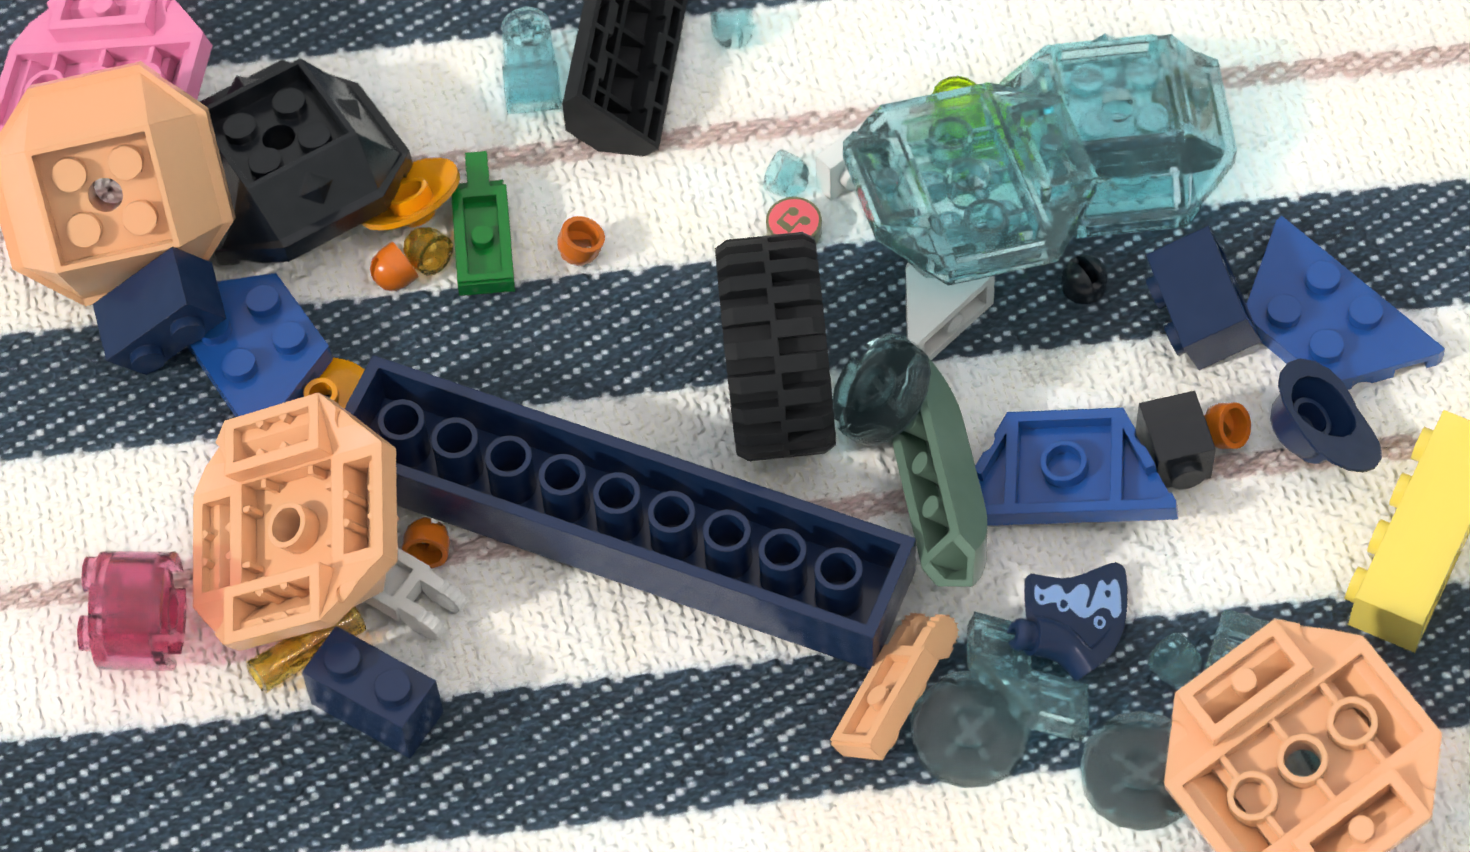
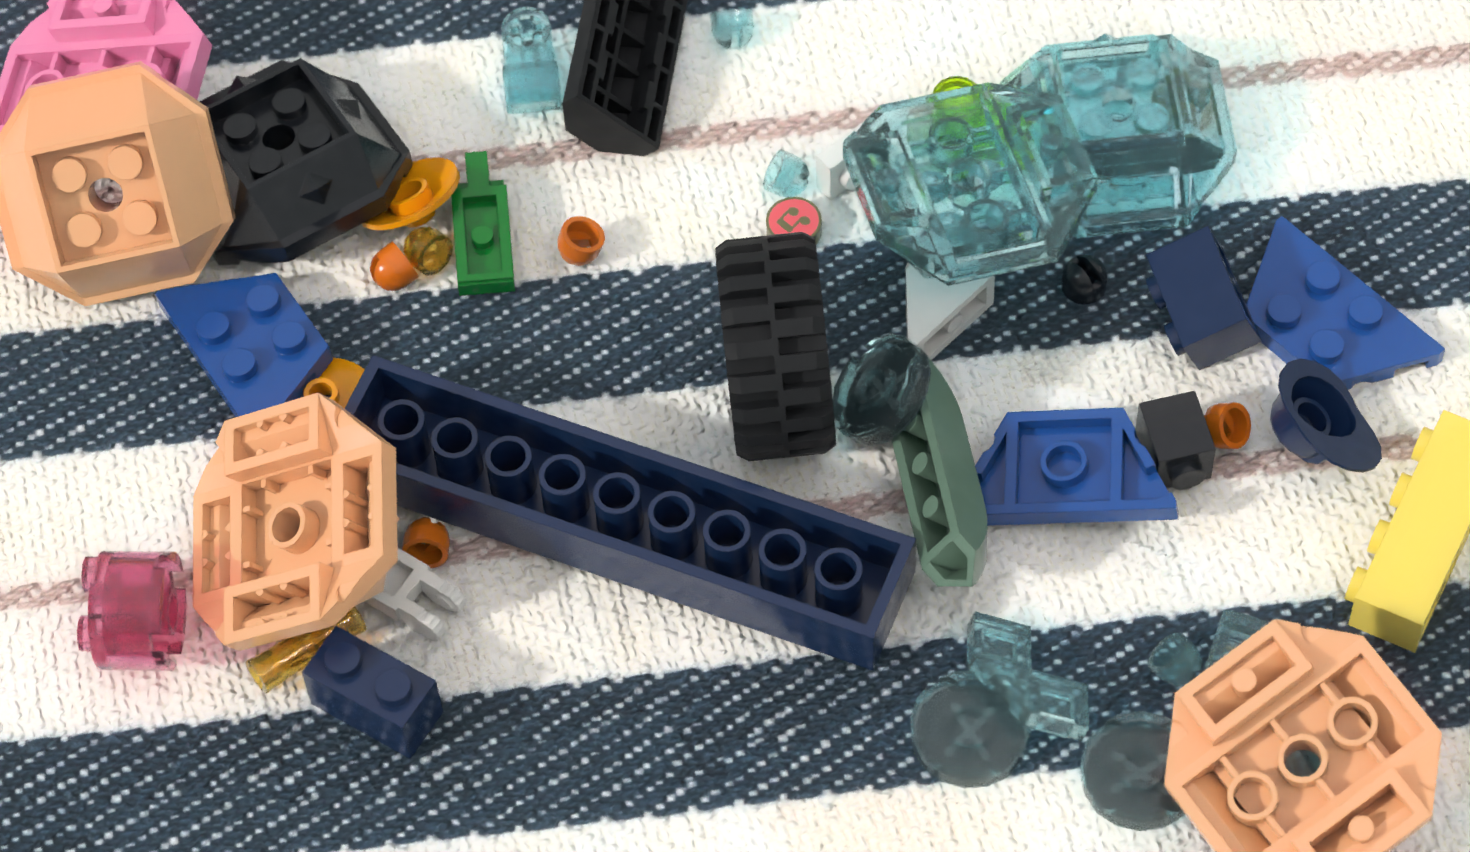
(159, 311): dark blue brick -> none
(894, 686): light nougat hinge -> none
(1073, 618): dark blue arm -> none

